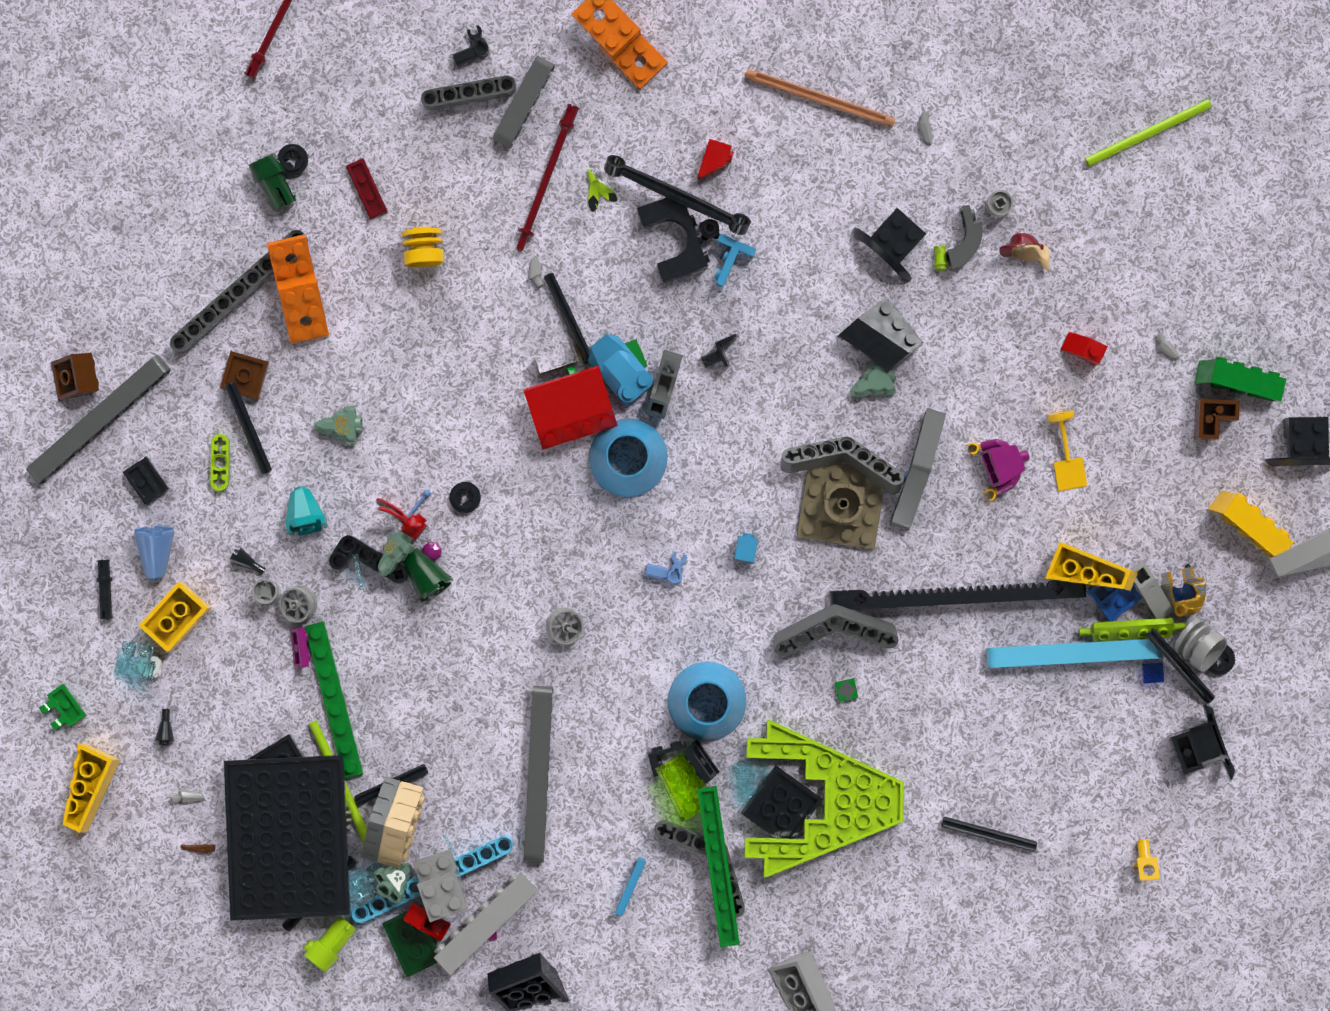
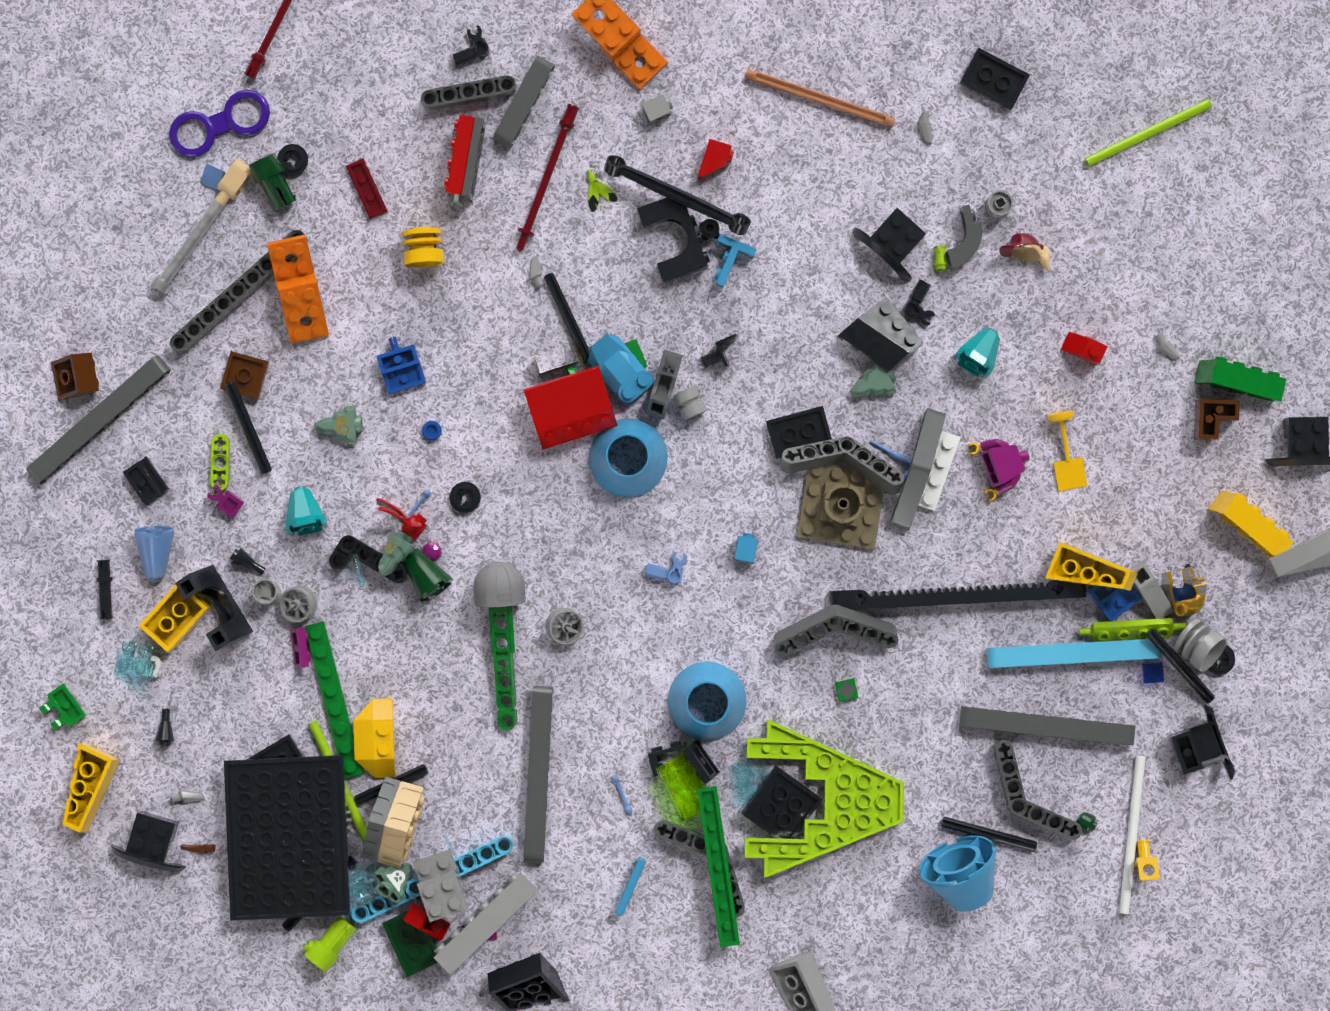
(150, 842): none -> black piece
(210, 585): none -> black arch
(212, 176): none -> medium blue slope
(219, 123): none -> dark purple bar
(227, 502): none -> magenta plate
(230, 188): none -> piece
(375, 738): none -> yellow wedge
(401, 367): none -> blue plate
(431, 430): none -> blue tile
(465, 159): none -> piece
(500, 588): none -> piece
(628, 809): none -> medium blue hinge
(657, 109): none -> light grey brick
(690, 404): none -> light grey wheel
(798, 429): none -> black plate
(894, 454): none -> medium blue piece
(913, 308): none -> black bar
(940, 468): none -> white plate
(961, 872): none -> dark azure cone
(979, 353): none -> teal cone
(994, 78): none -> black plate
(1018, 795): none -> dark grey beam
(1047, 725): none -> dark grey beam
(1087, 822): none -> dark green piece
(1132, 834): none -> white piece

